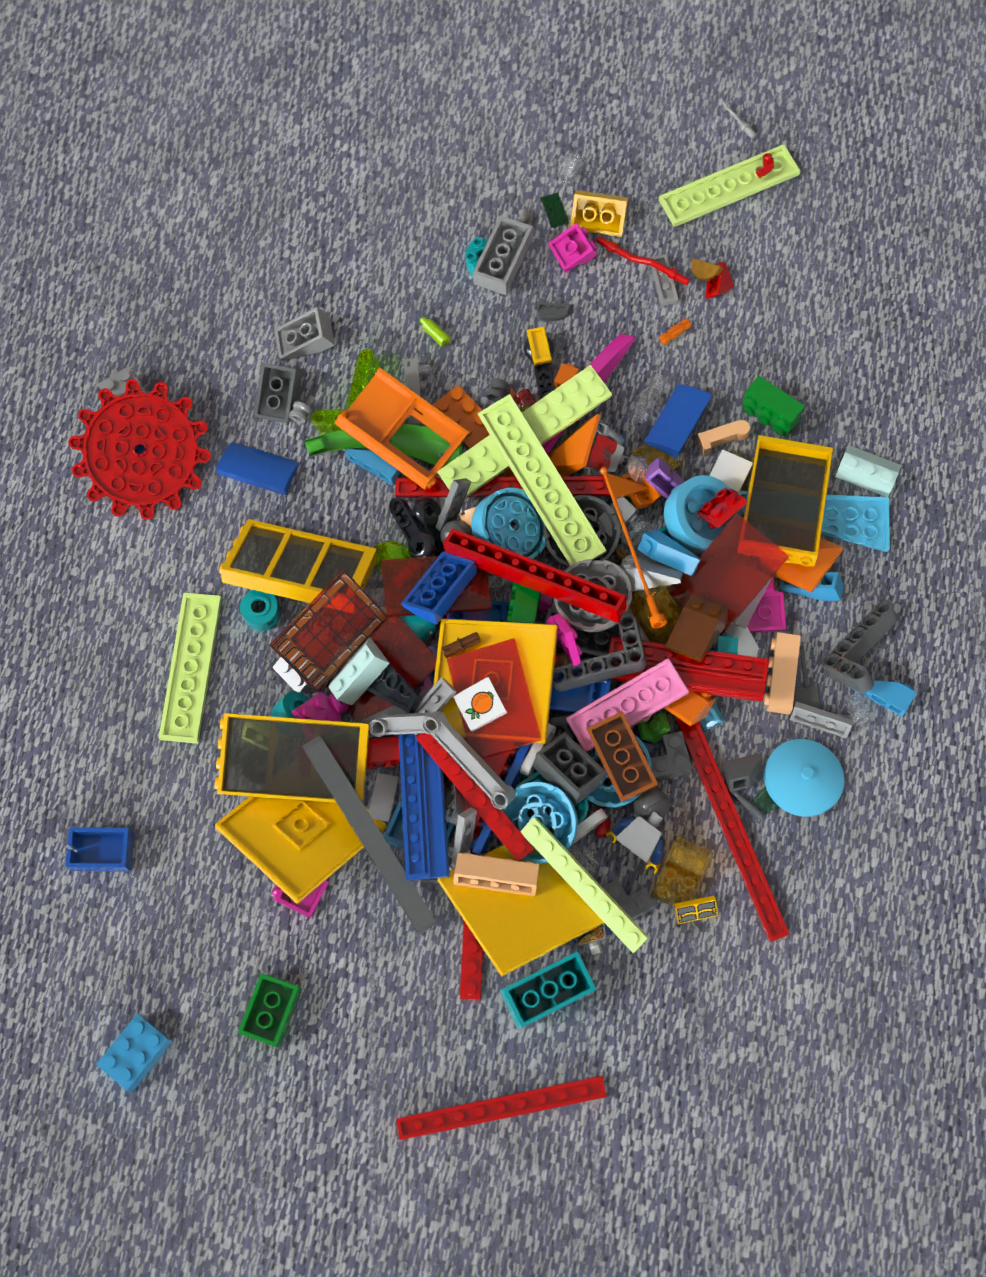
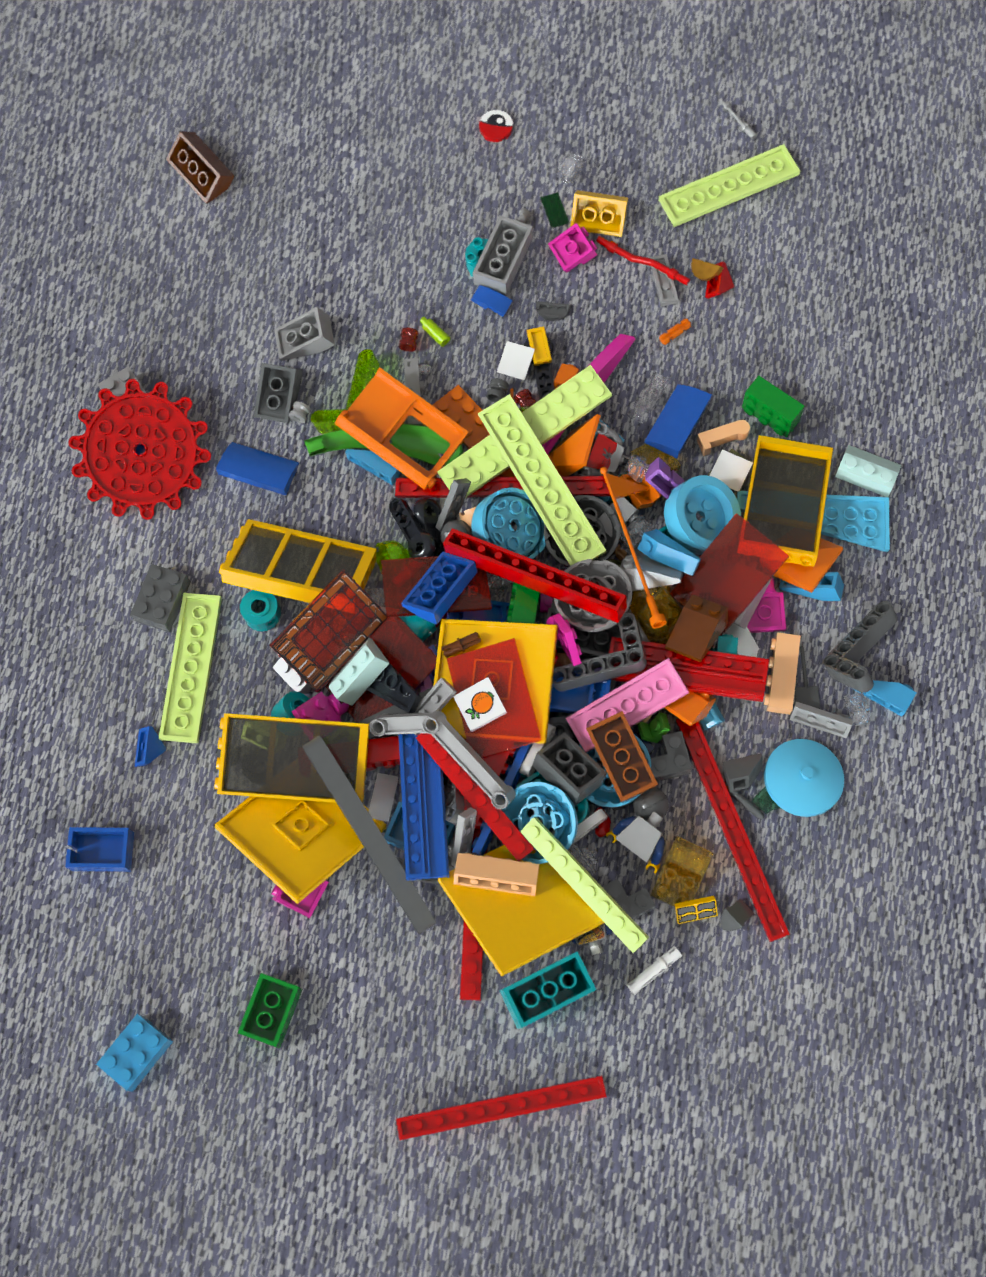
(148, 746): none -> blue slope
(160, 598): none -> dark grey brick
(199, 166): none -> reddish brown slope
(408, 340): none -> clear red wheel
(492, 299): none -> blue slope
(495, 125): none -> tile
(515, 360): none -> white sticker
(649, 974): none -> white pin
(721, 507): red plate -> none
(735, 916): none -> dark grey tile
(768, 165): red arm -> none

